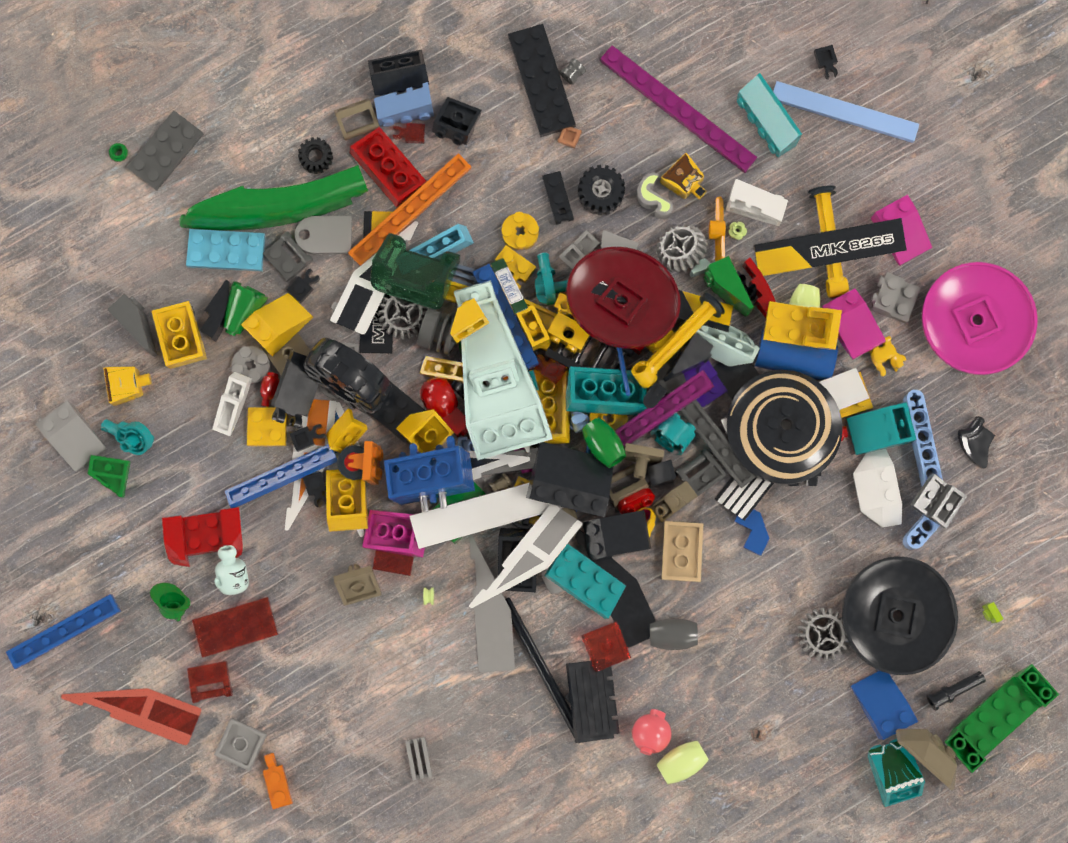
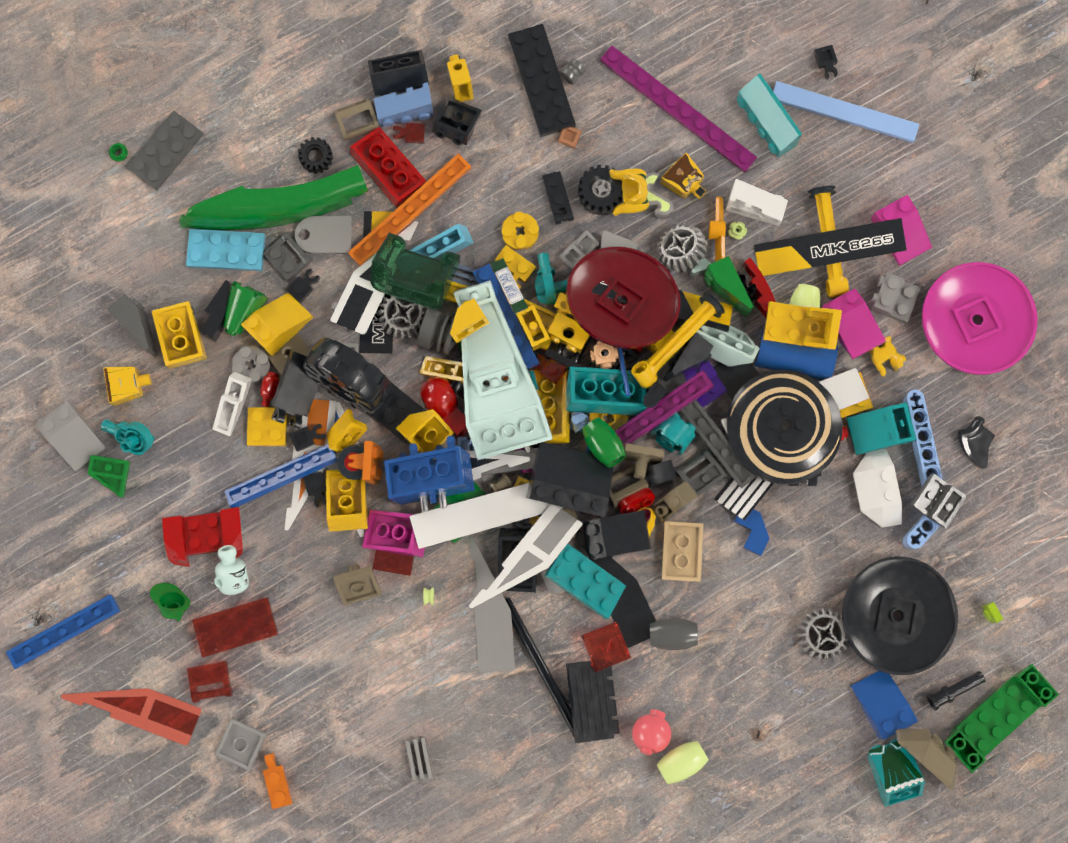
(460, 79): none -> yellow torso
(604, 362): none -> light nougat brick
(634, 190): none -> yellow hair

